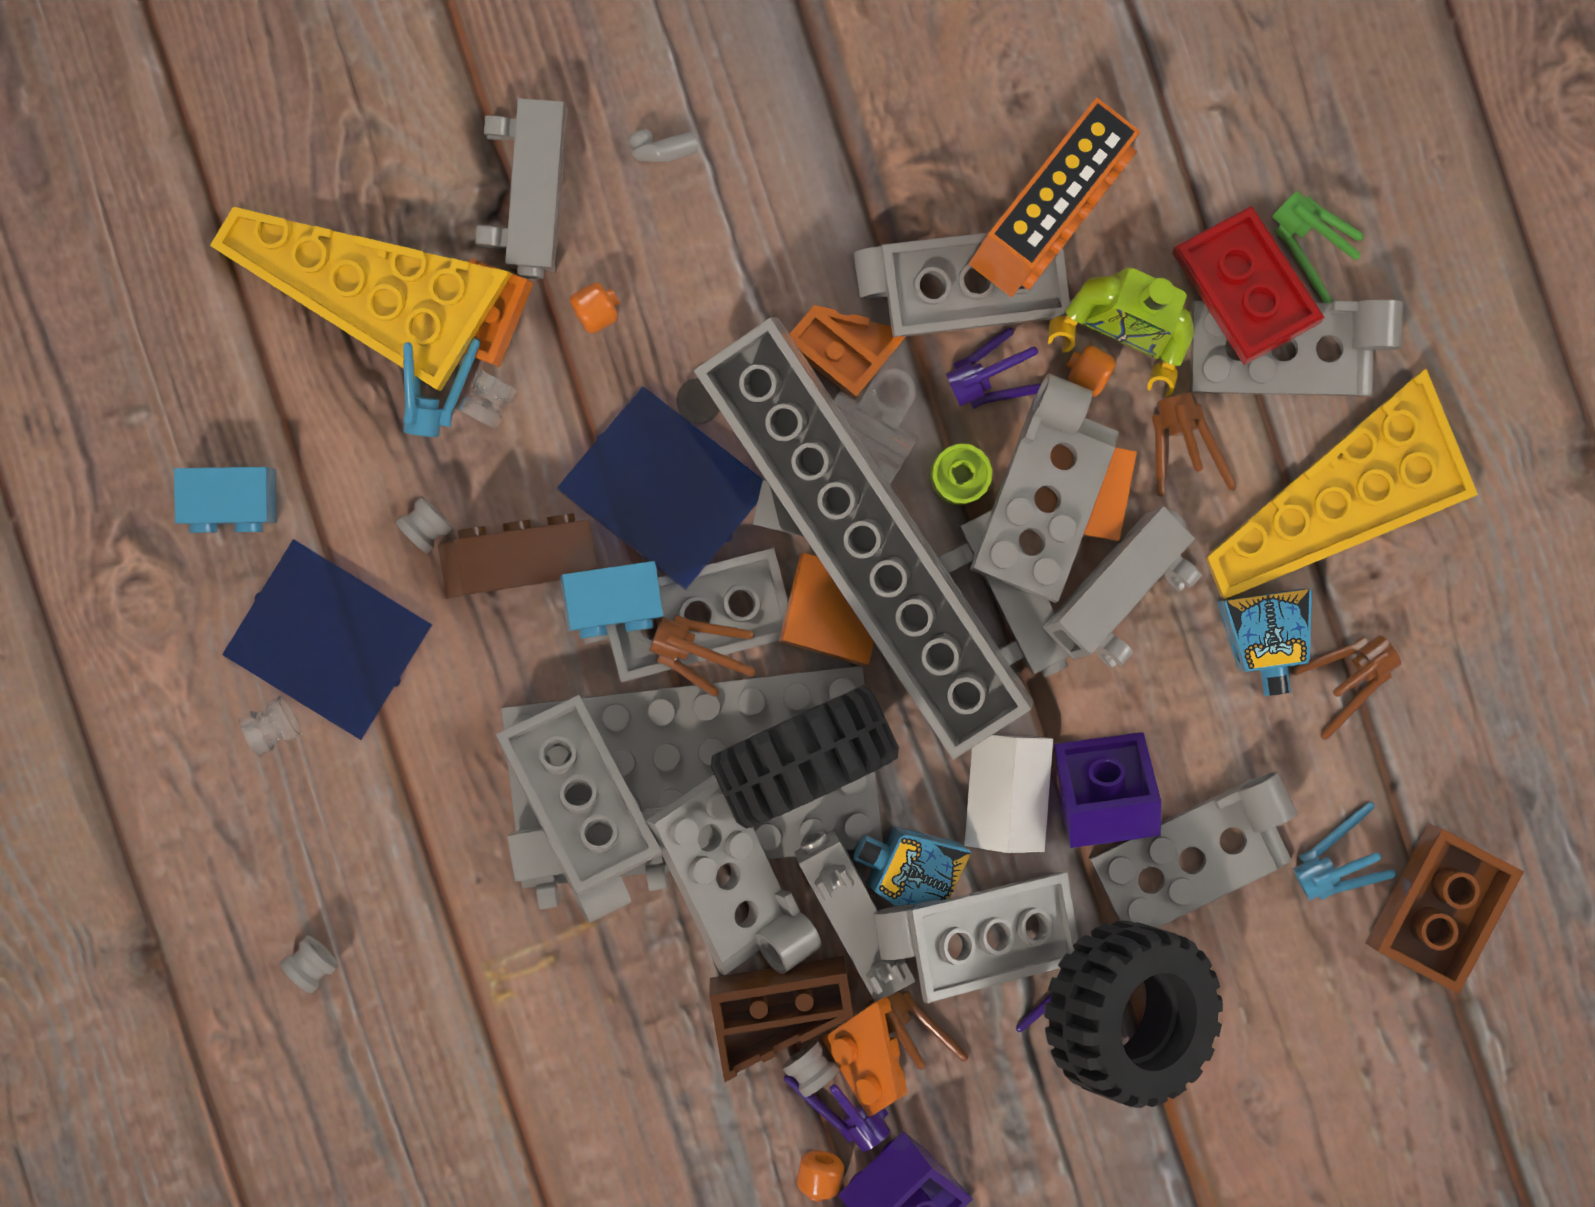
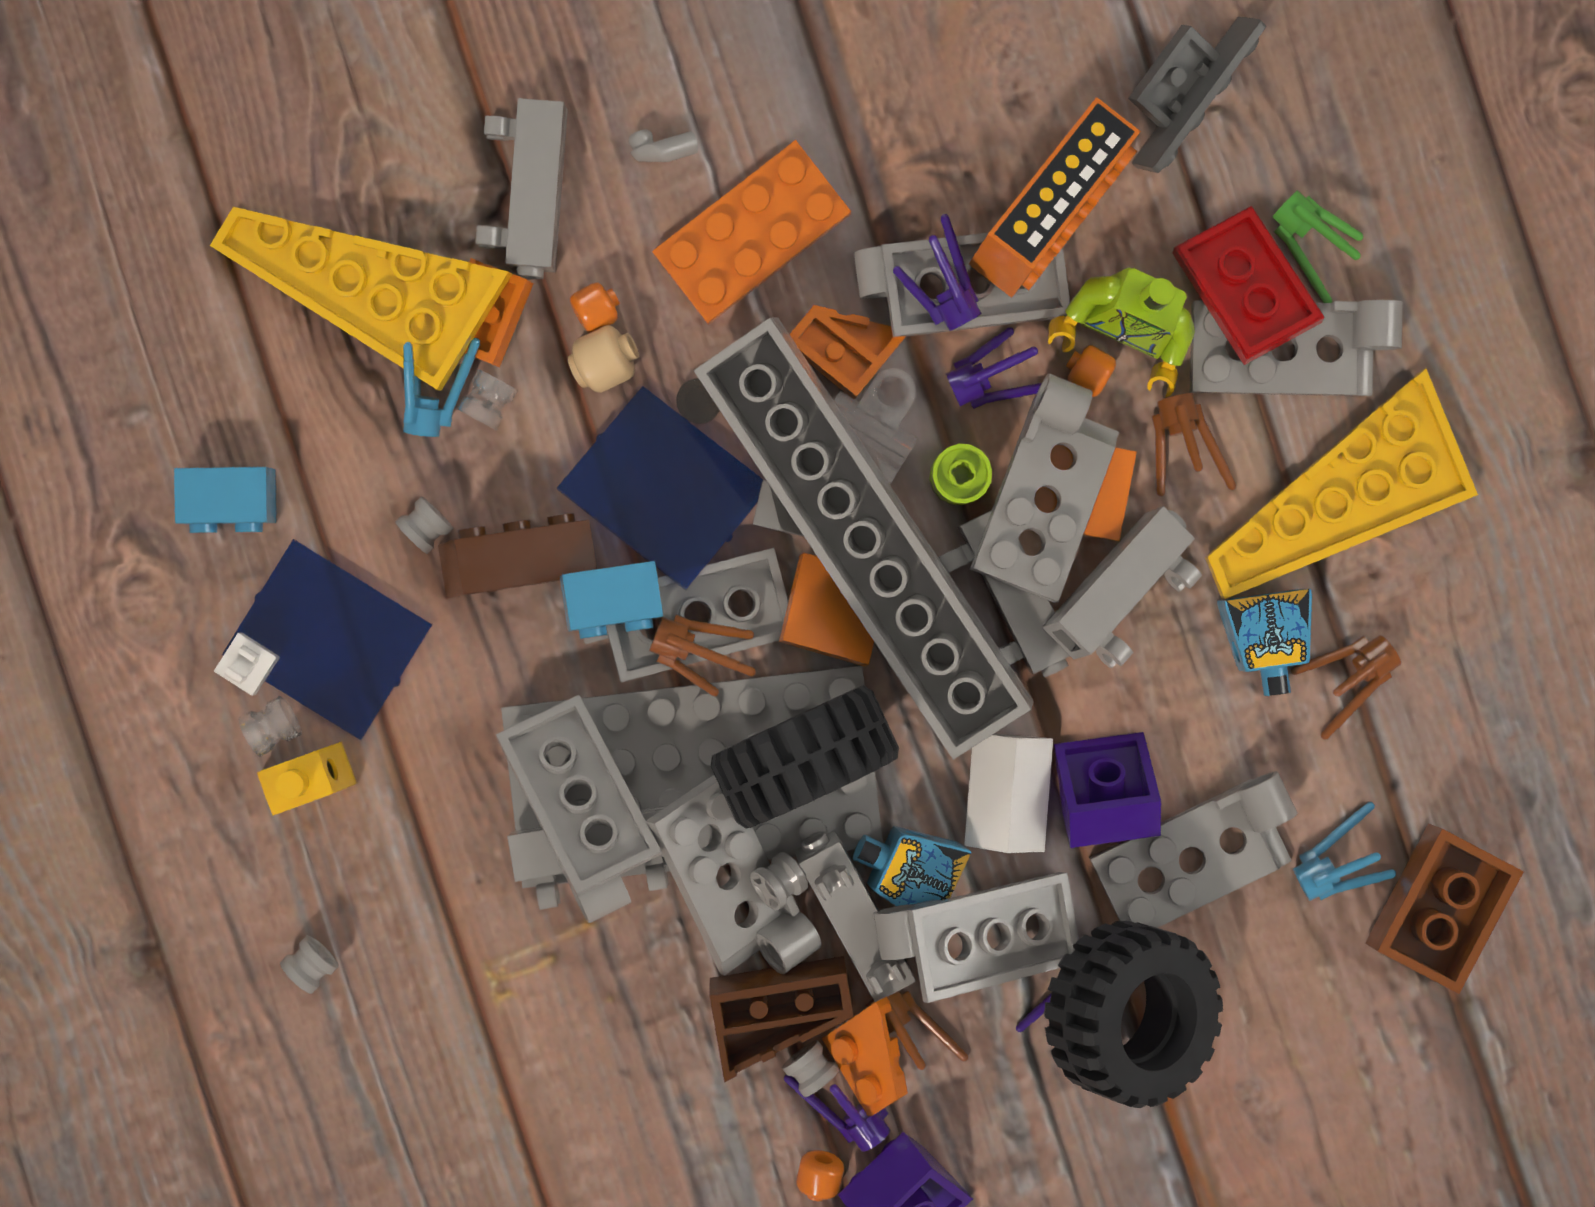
(246, 664): none -> white tile
(306, 778): none -> yellow torso
(603, 359): none -> tan head
(752, 232): none -> orange plate
(779, 881): none -> light grey wheel
(958, 302): none -> dark purple plant
(1184, 85): none -> dark grey bracket

